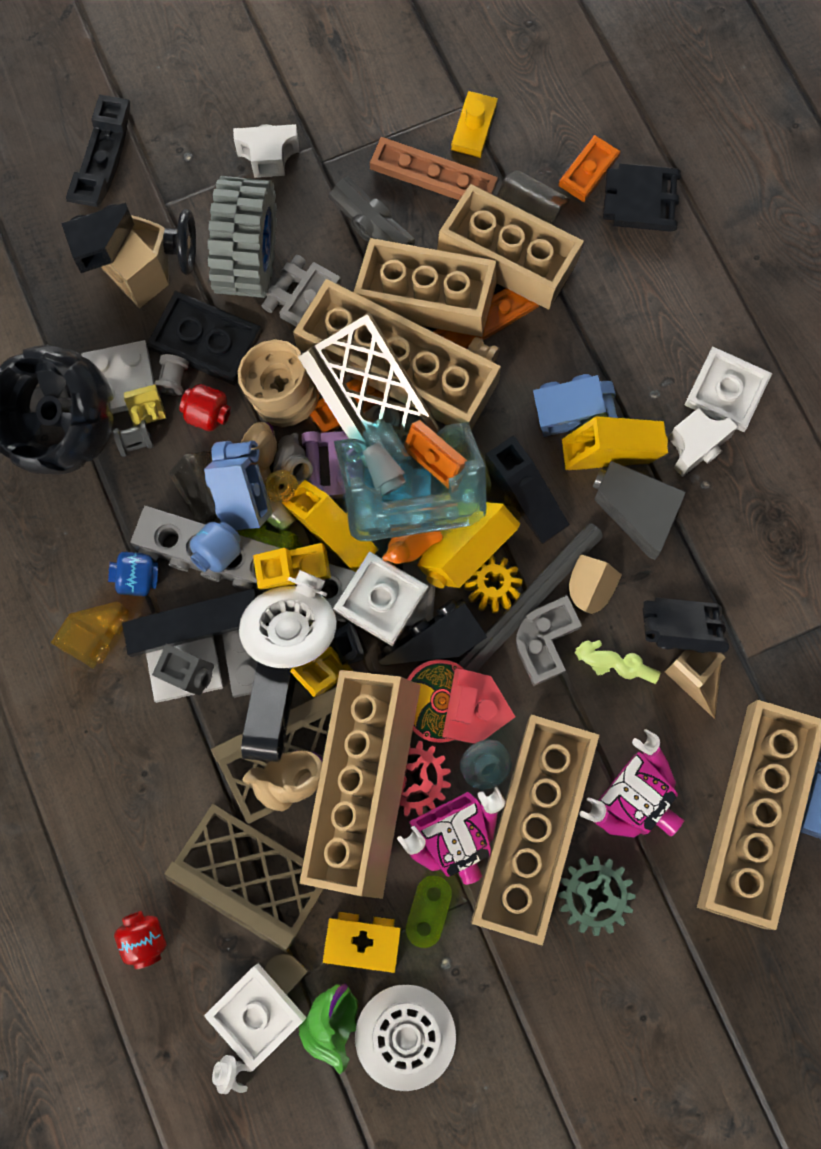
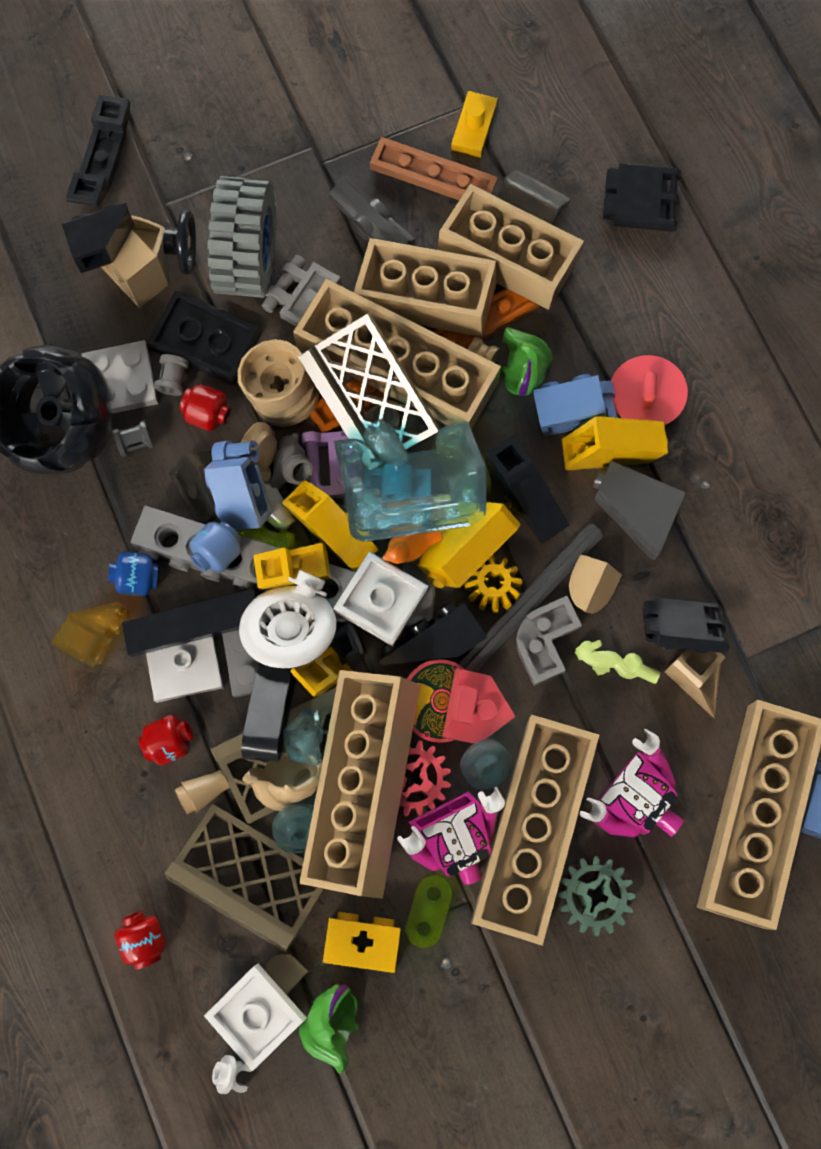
(144, 405): light yellow tile -> none
(165, 740): none -> red head
(183, 670): dark grey bracket -> none
(200, 791): none -> tan cone
(267, 147): white brick -> none
(281, 477): clear yellow plate -> none
(292, 827): none -> clear light blue plate
(303, 738): none -> clear light blue bracket
(383, 469): light grey cone -> none
(405, 1037): white wheel -> none
(433, 453): orange plate -> none
(526, 363): none -> bright green hair
(589, 168): orange plate -> none
(649, 389): none -> coral shield
(699, 439): white brick -> none
(728, 388): white plate -> none

